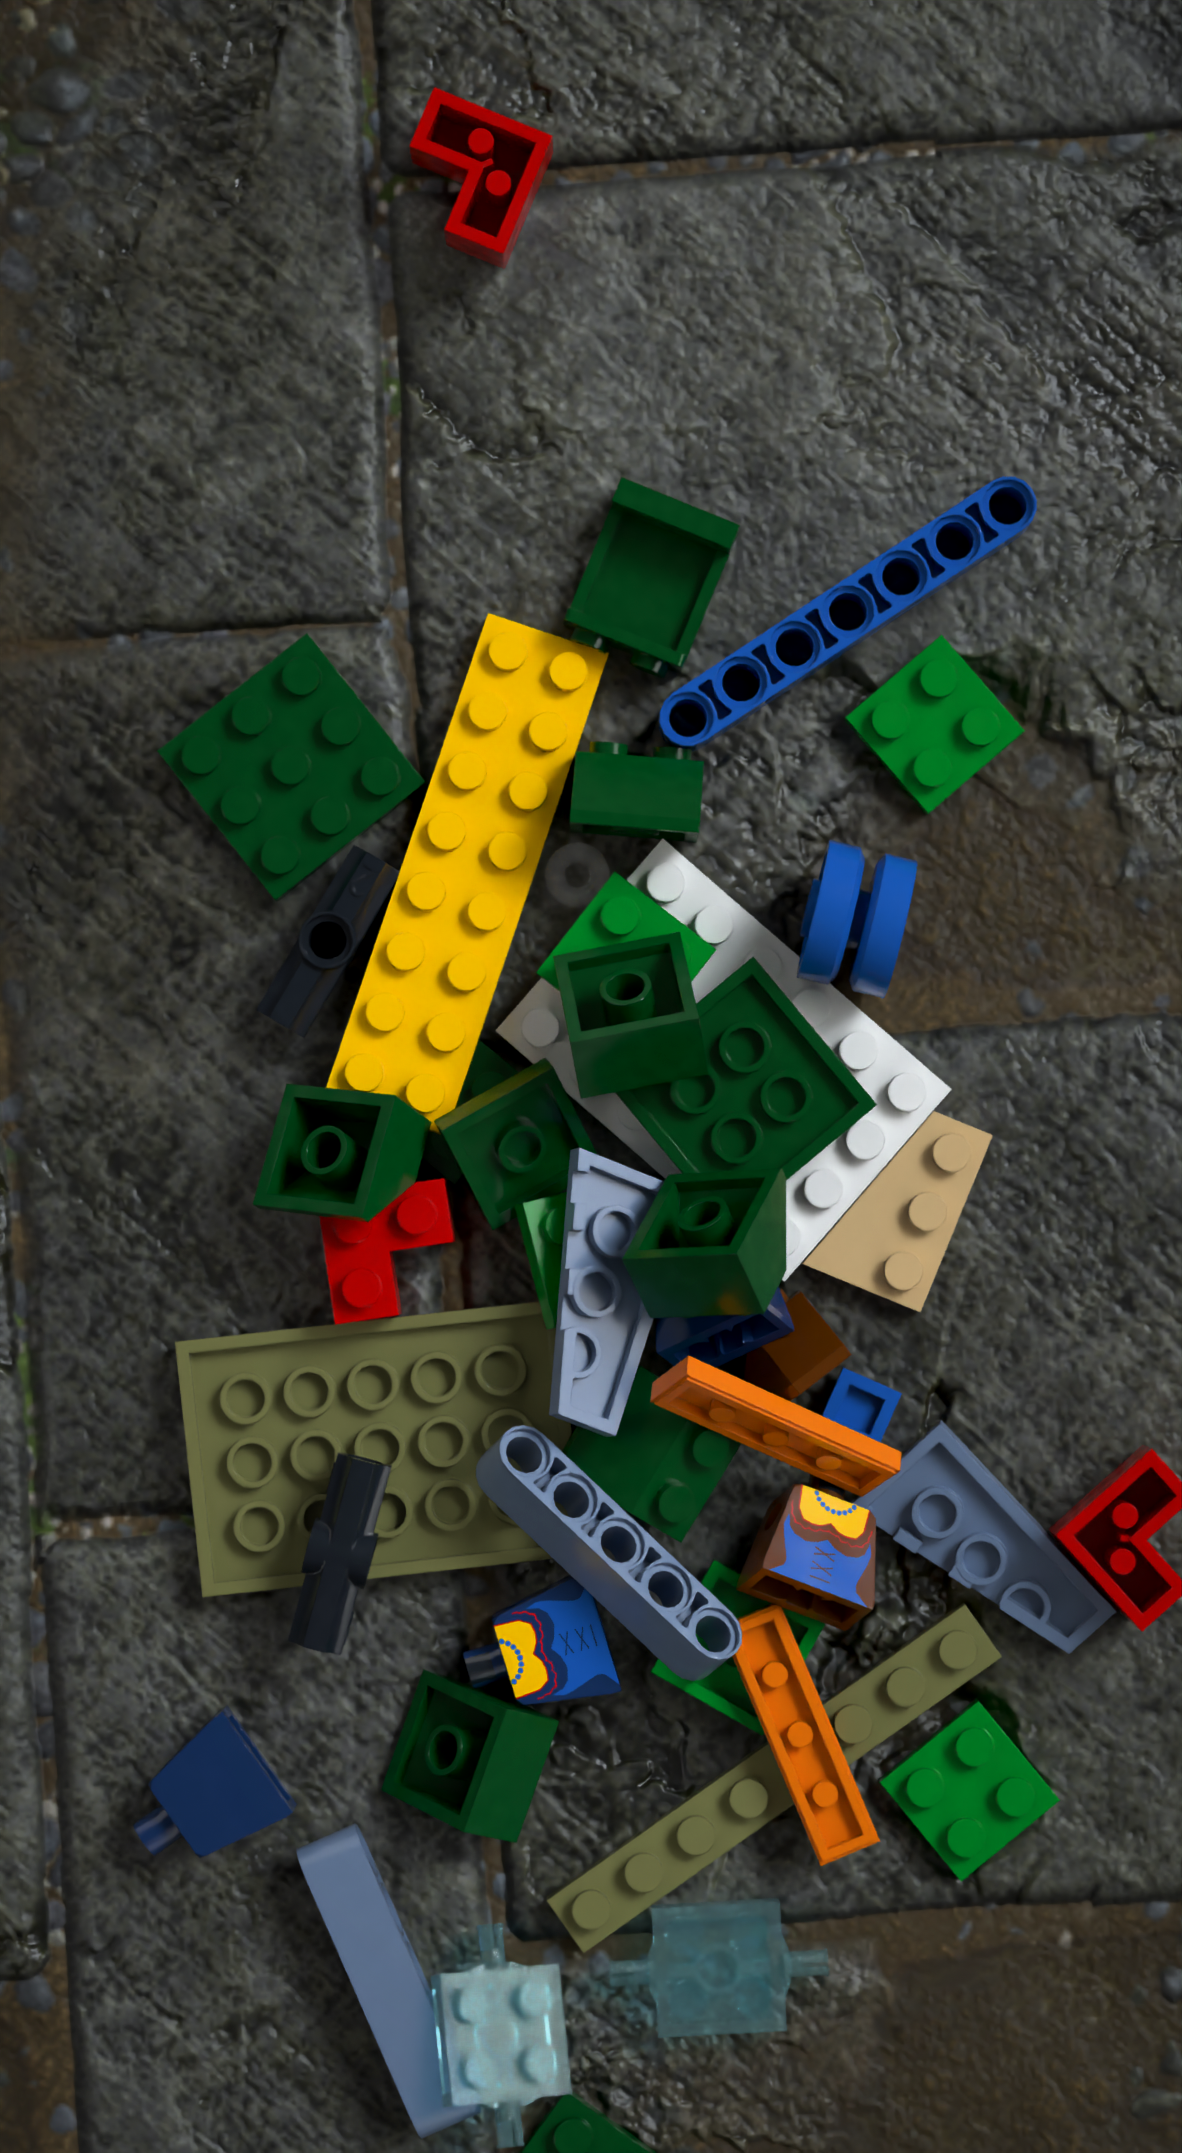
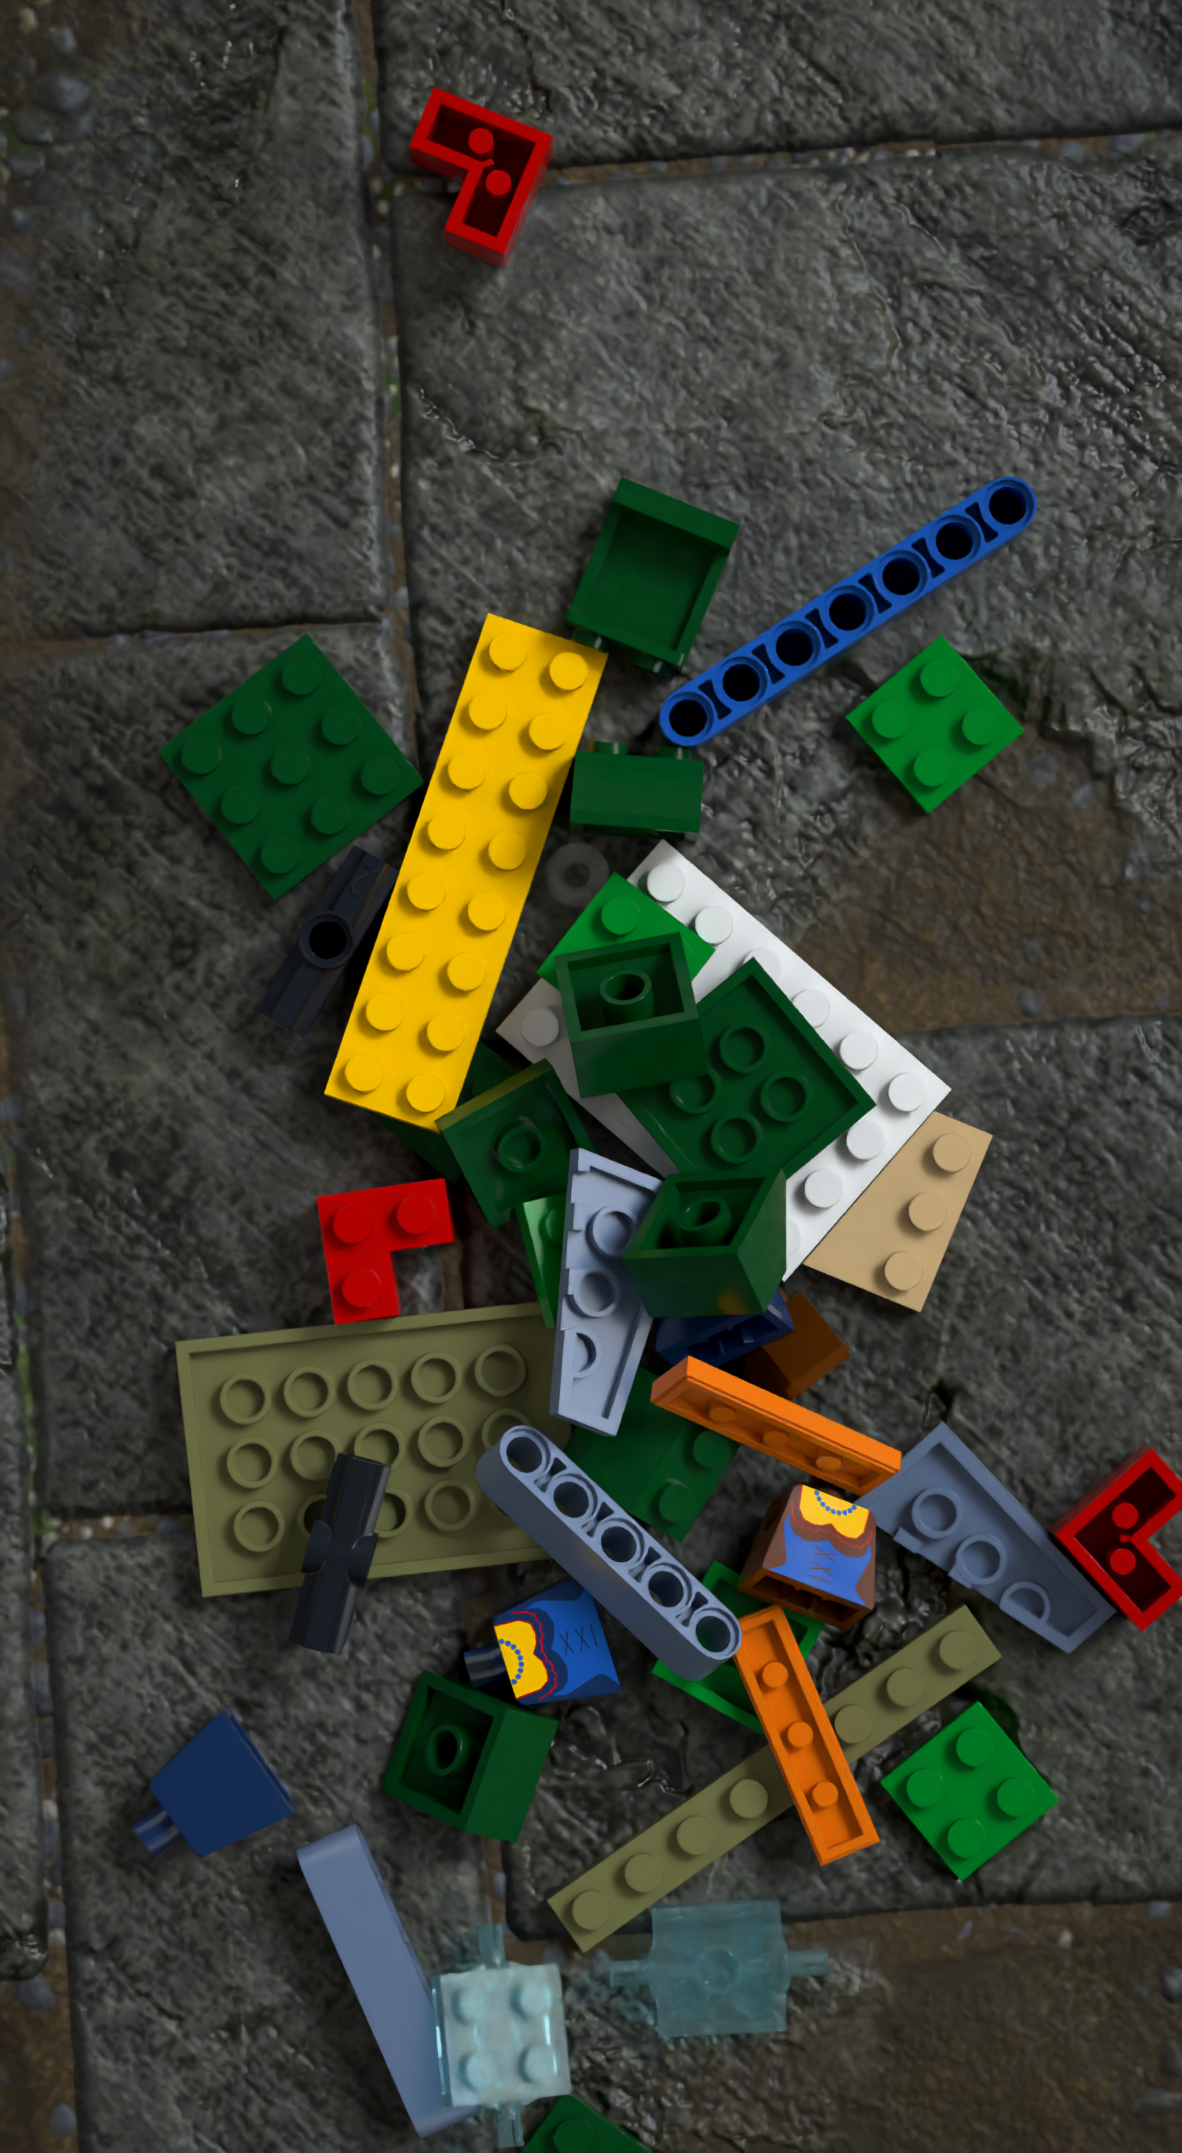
(340, 1153): dark green slope -> none
(857, 919): blue wheel -> none
(861, 1404): blue plate -> none

